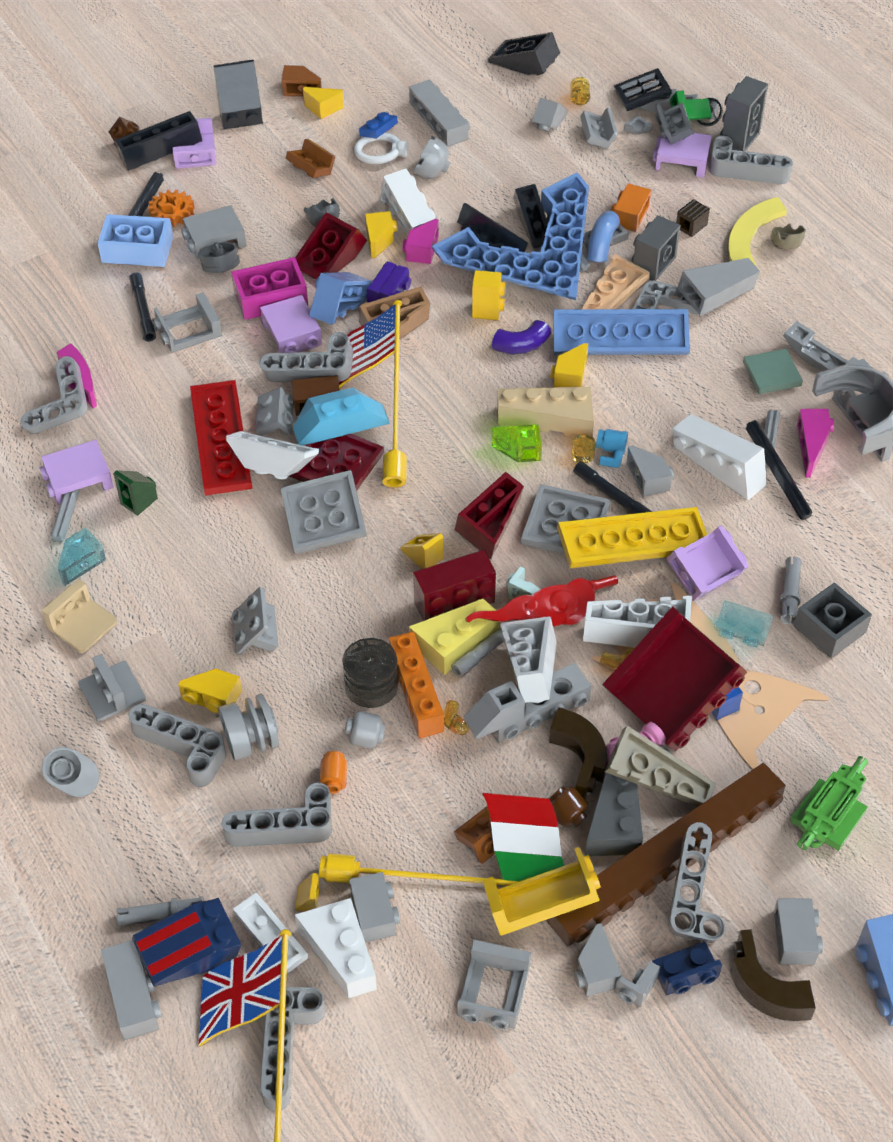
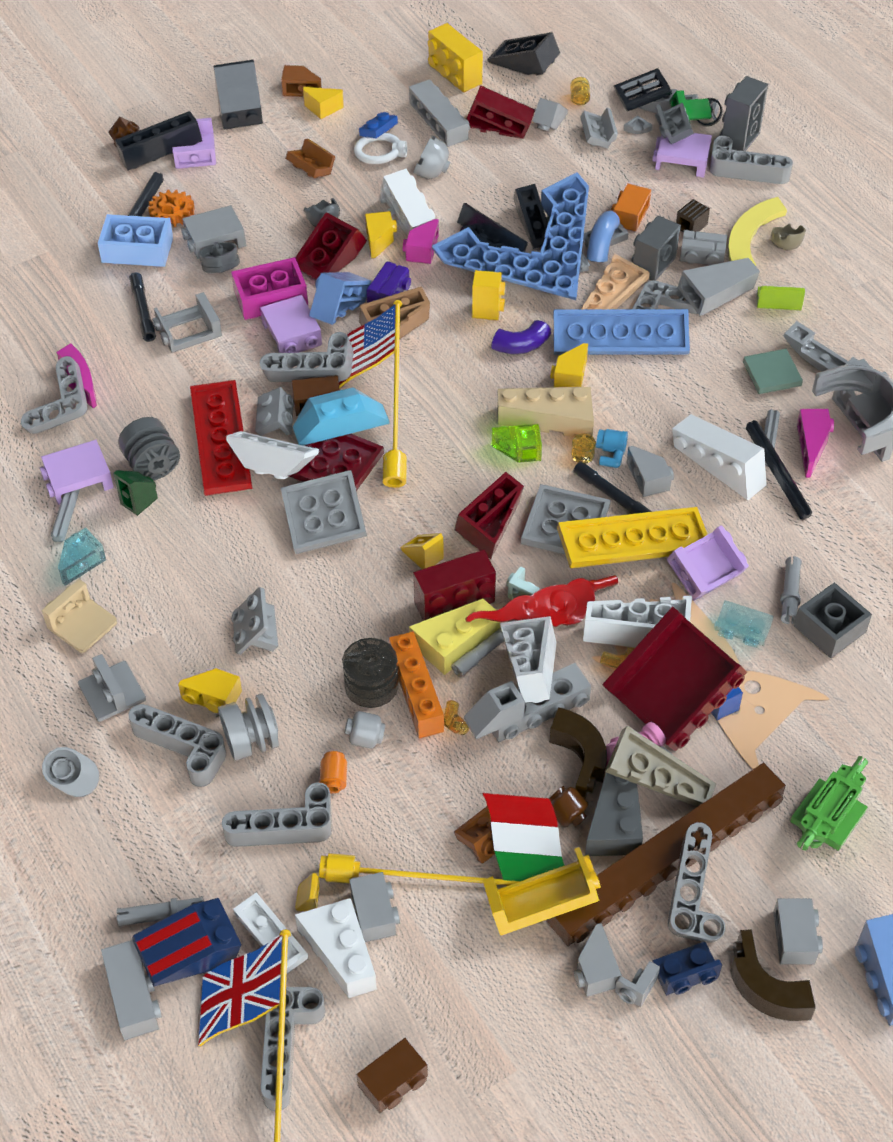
(149, 448): none -> dark grey wheel
(393, 1076): none -> reddish brown brick
(455, 57): none -> yellow brick
(498, 957): light grey panel -> none
(499, 114): none -> dark red wedge
(703, 247): none -> light grey brick
(780, 297): none -> lime panel

